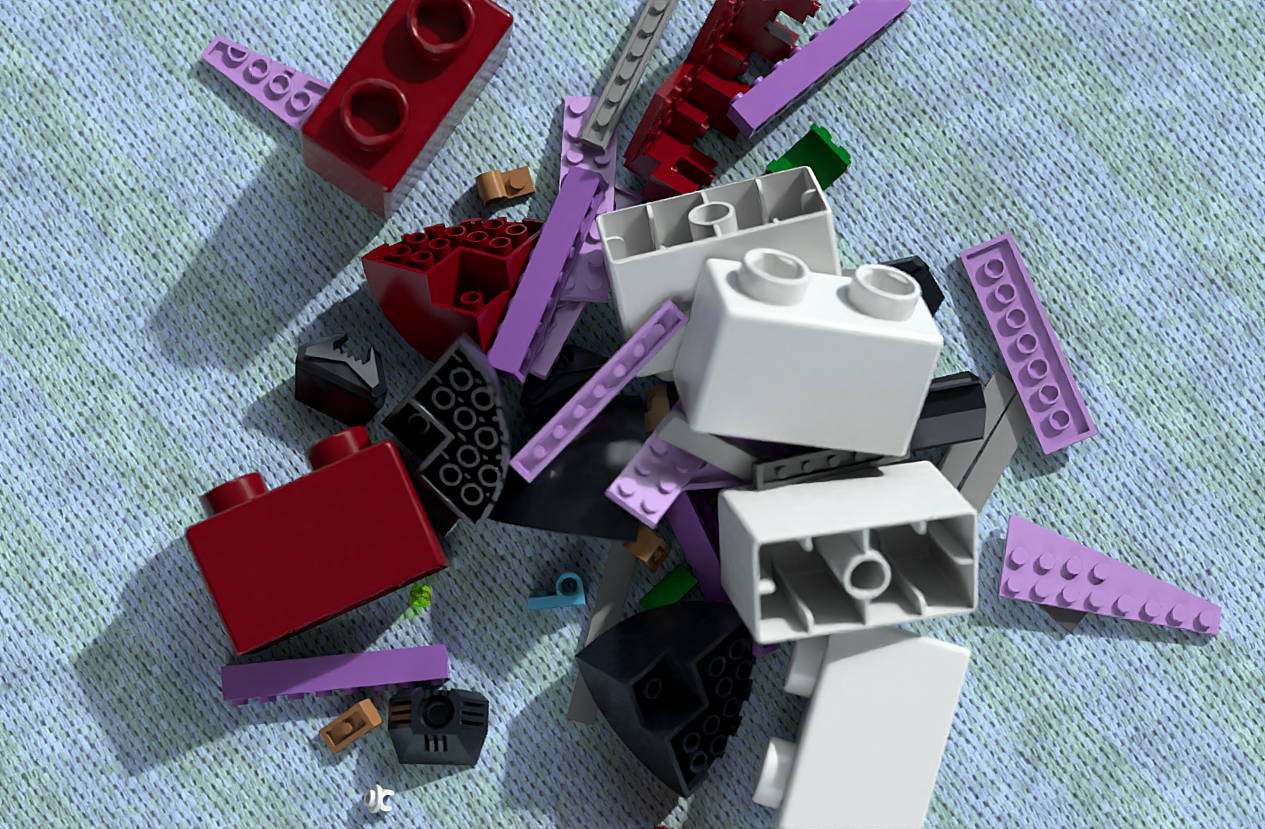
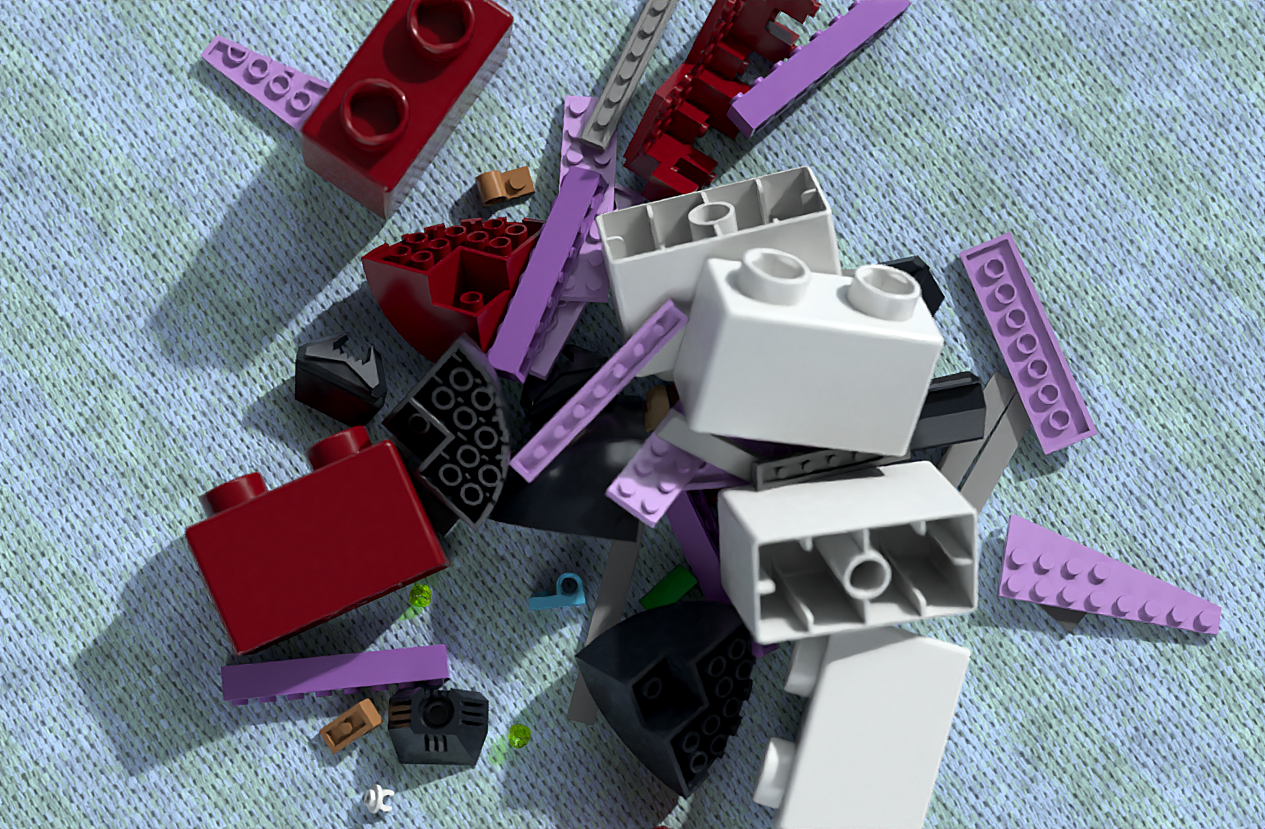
(519, 736): none -> clear neon green hinge
(648, 549): medium nougat plate -> none
(816, 152): green panel -> none

